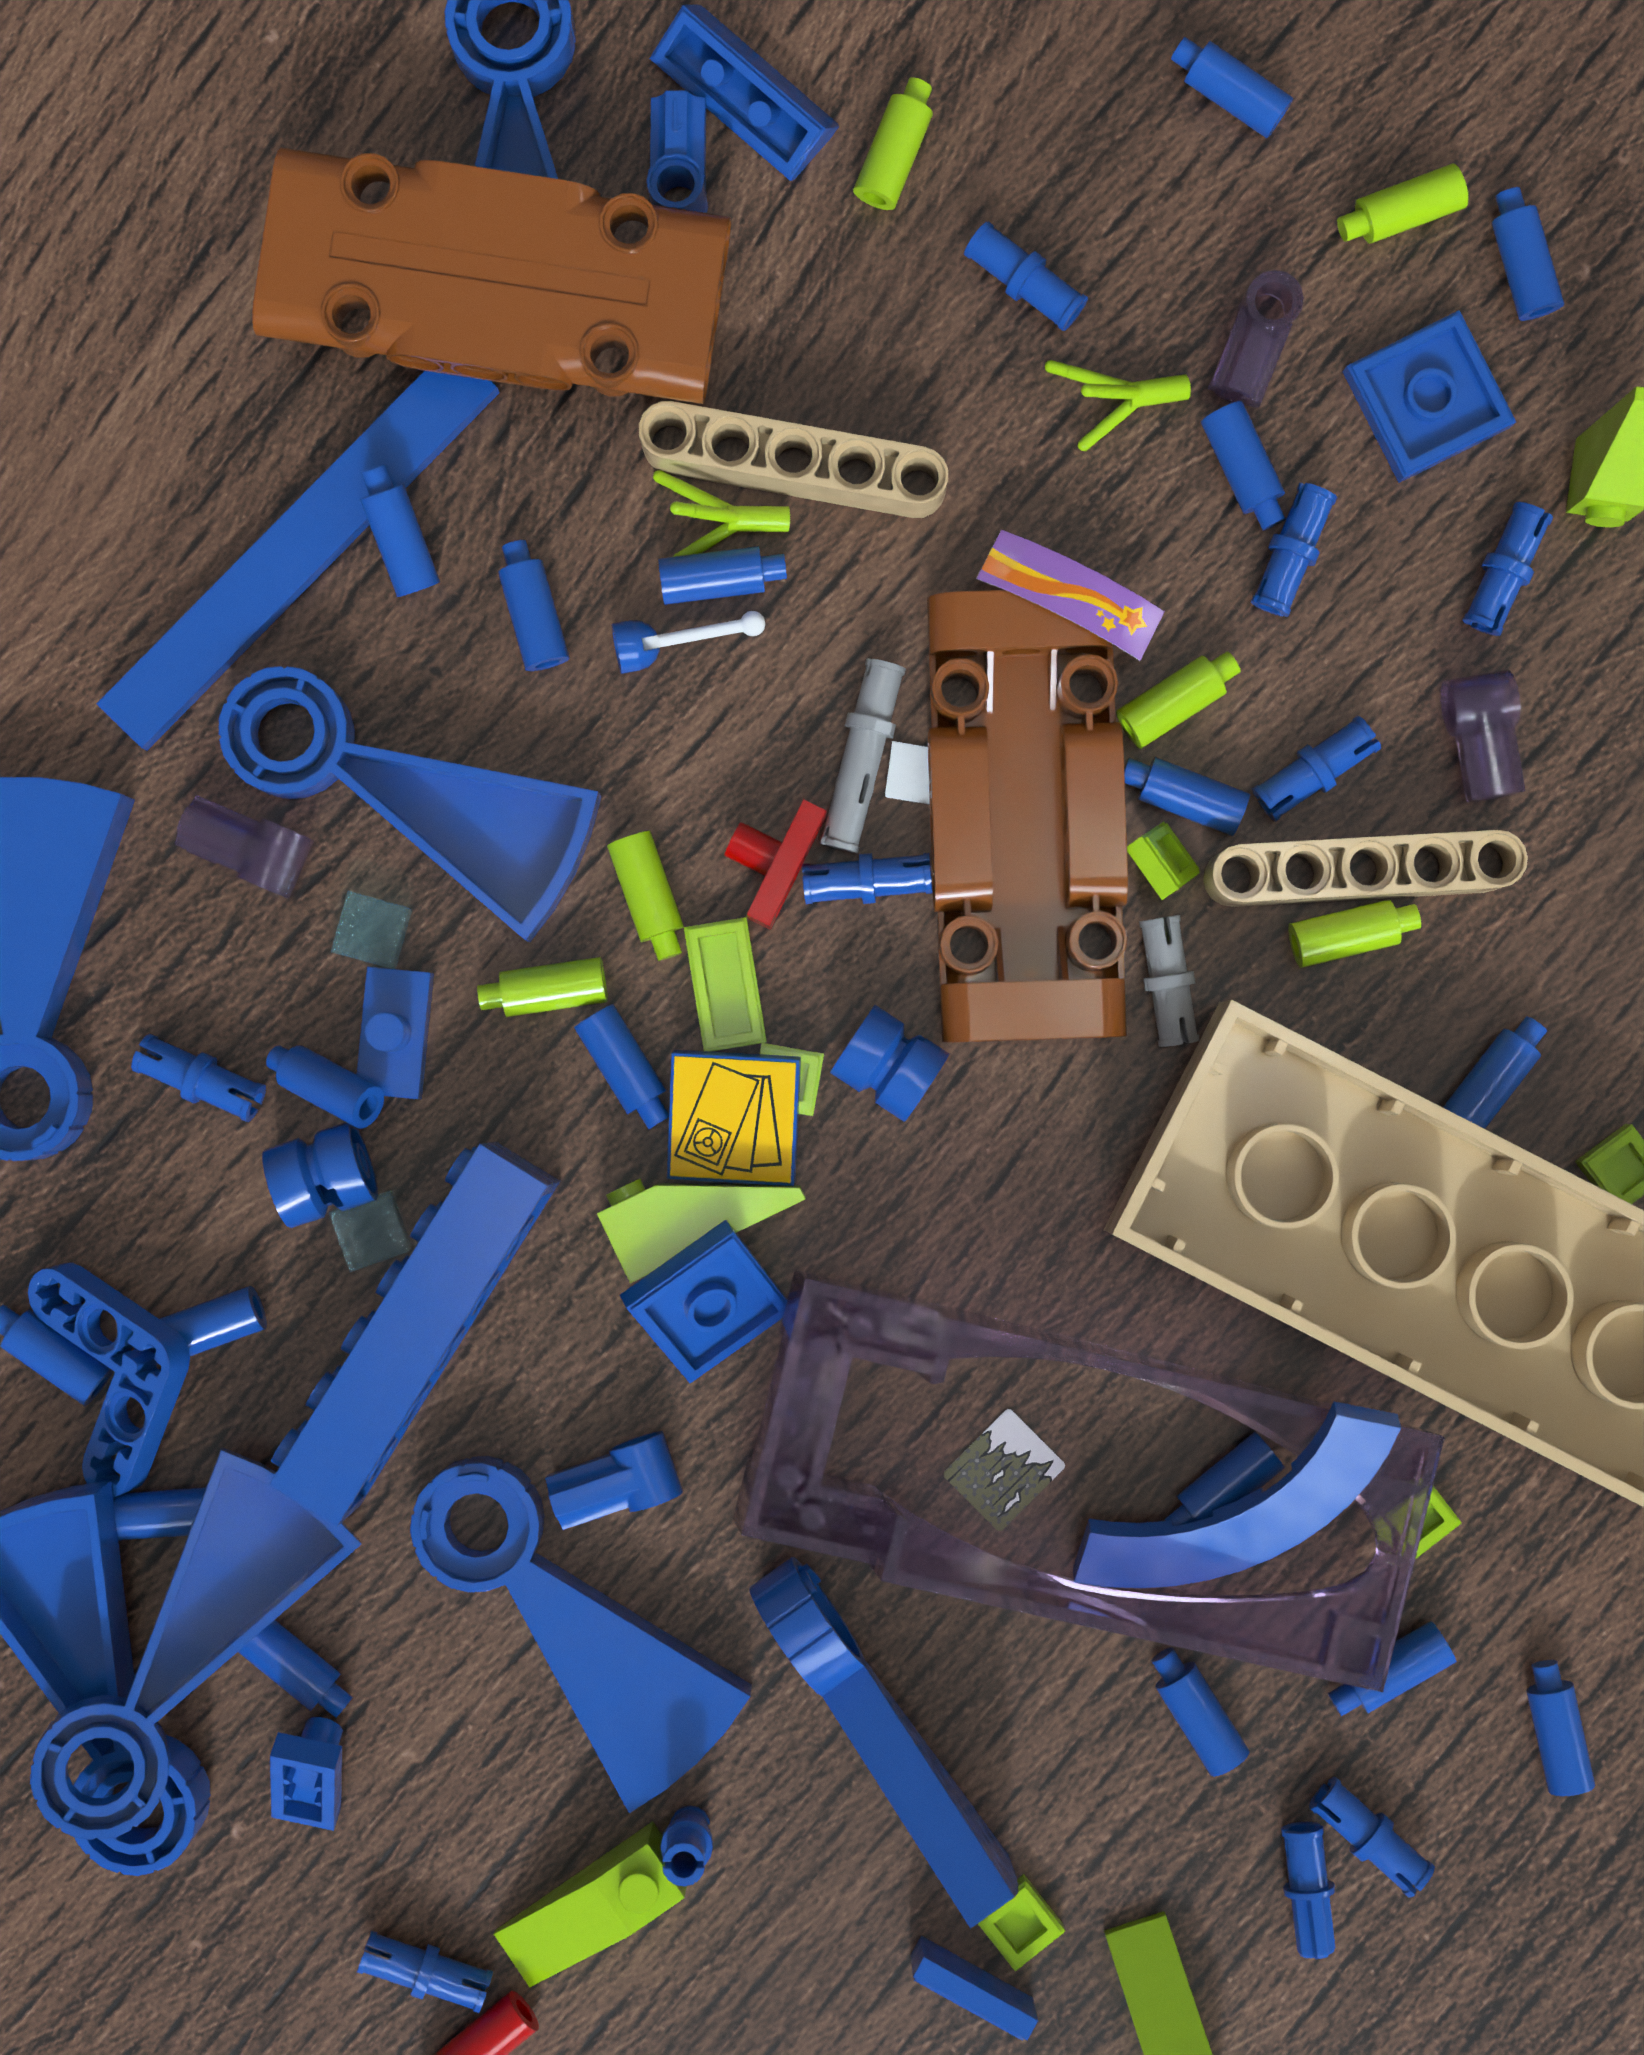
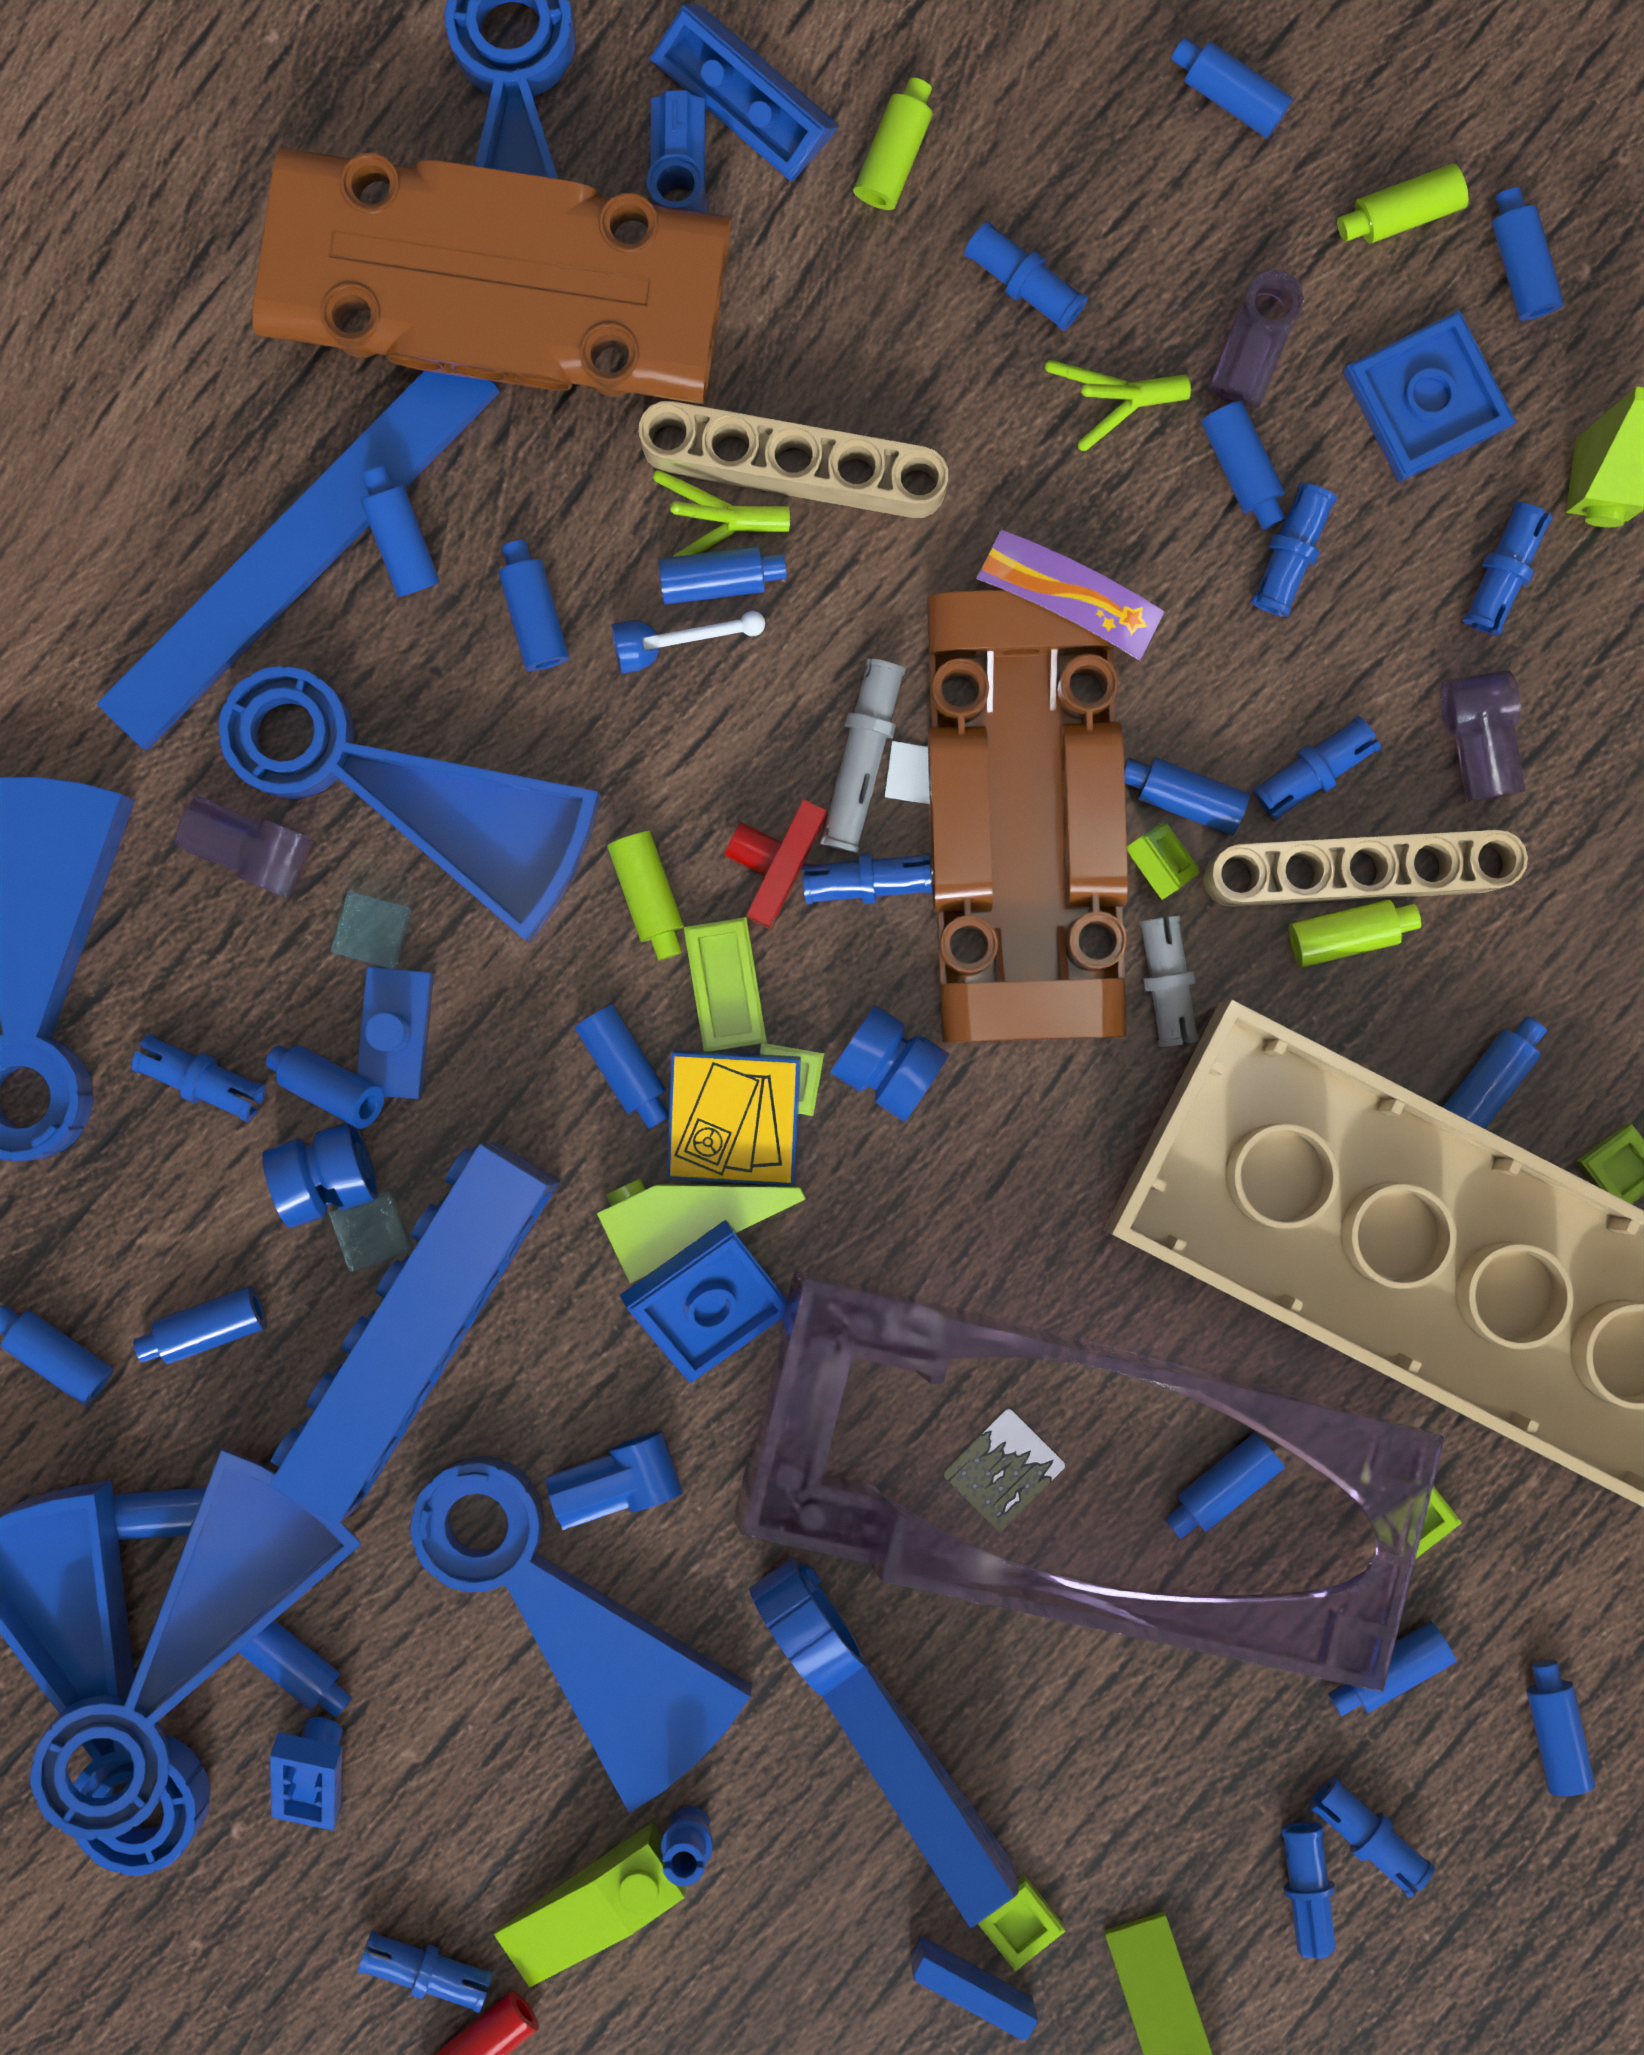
(134, 1369): blue beam -> none
(546, 988): lime cylinder -> none
(1176, 698): lime cylinder -> none
(1199, 1713): blue cylinder -> none
(1255, 1527): tile -> none

